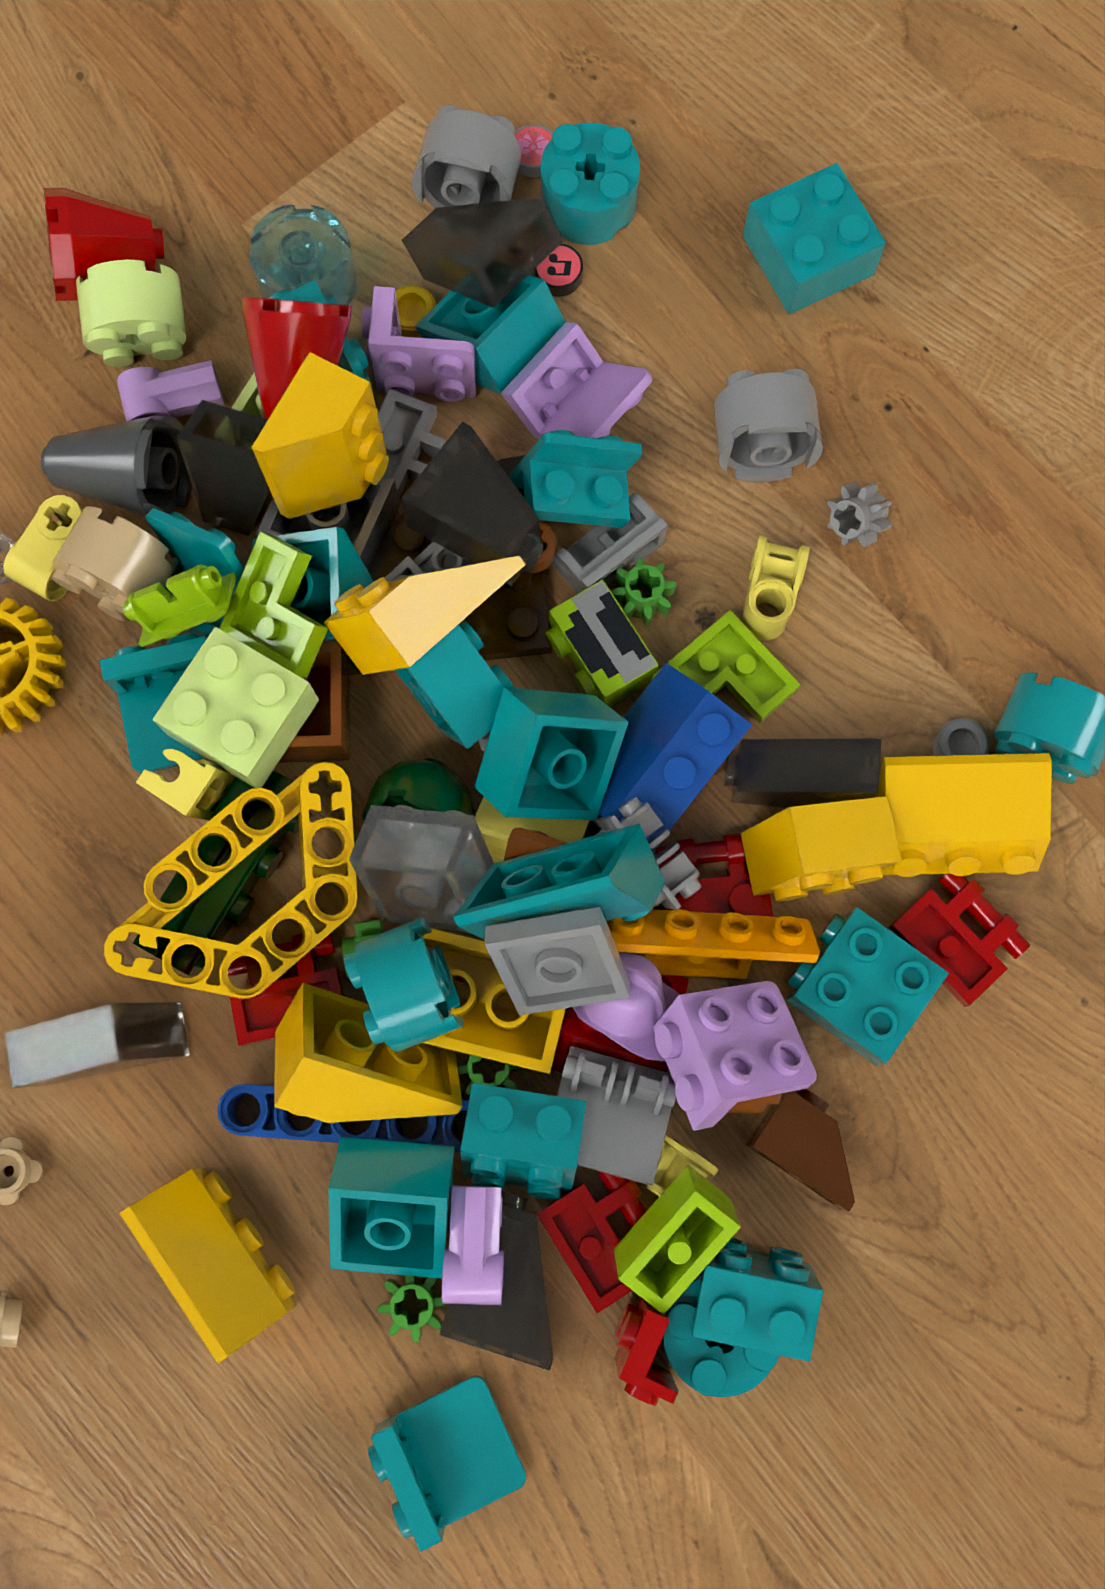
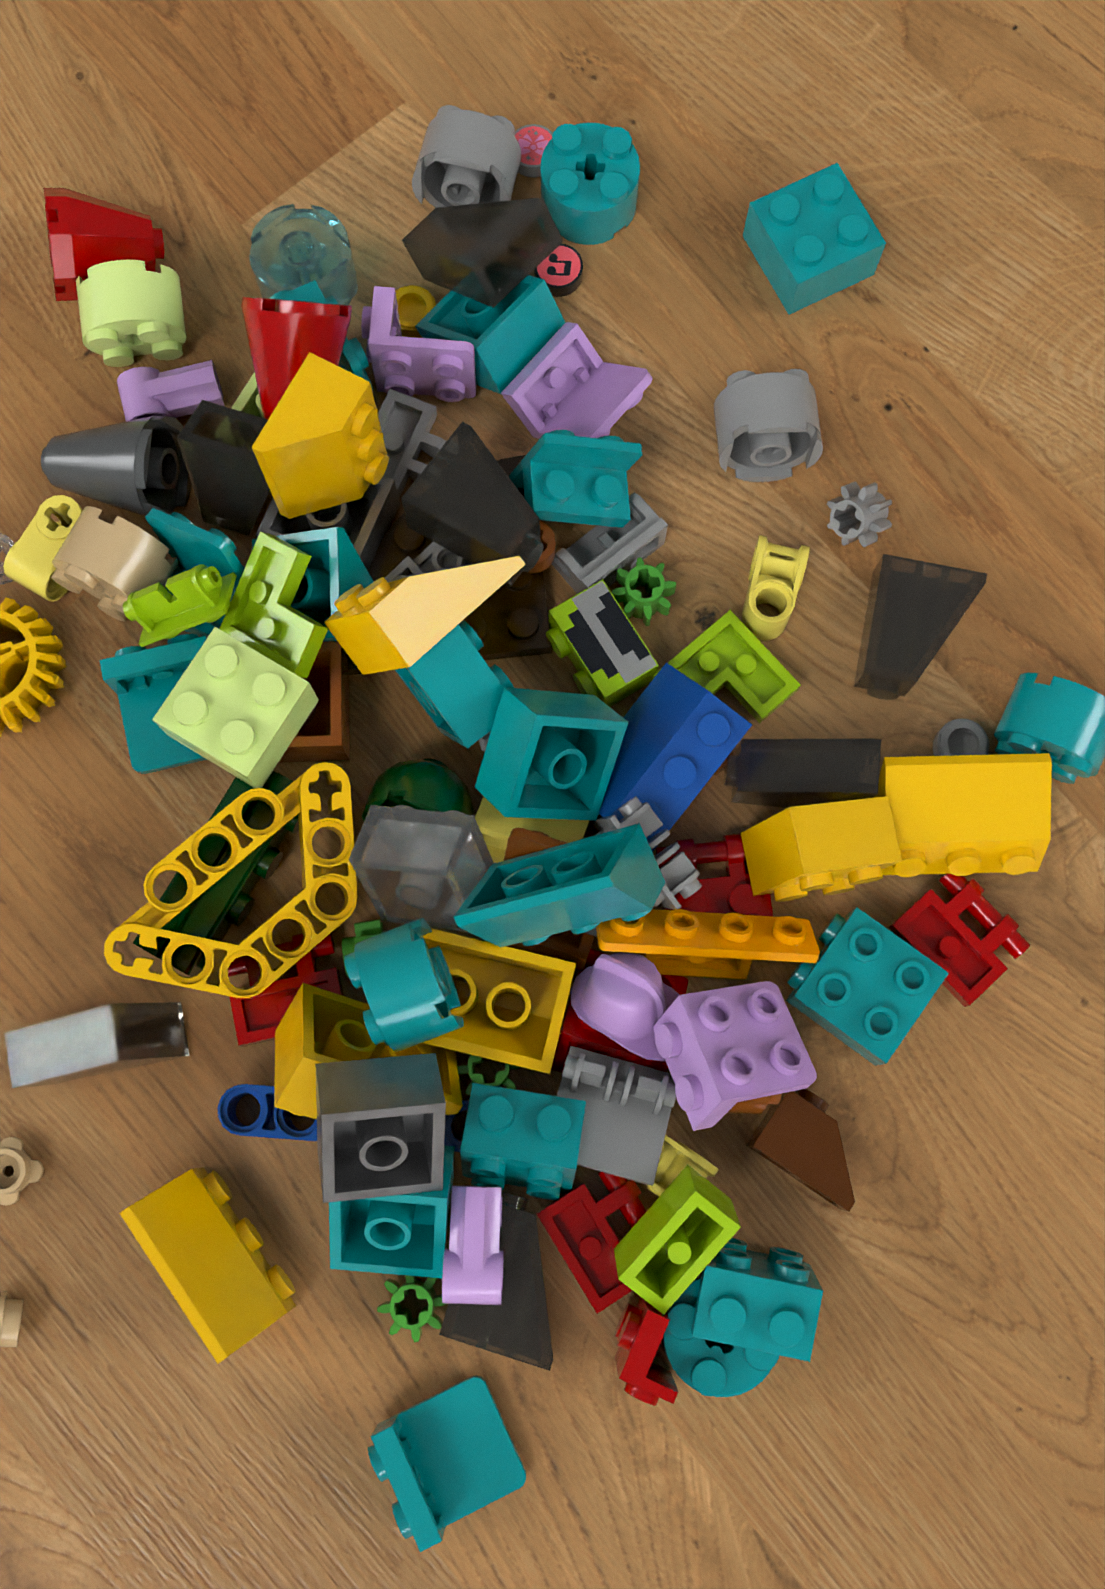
(196, 789): light yellow hinge -> none
(380, 1127): none -> flat silver brick
(558, 961): light grey plate -> none
(908, 620): none -> clear smoke slope

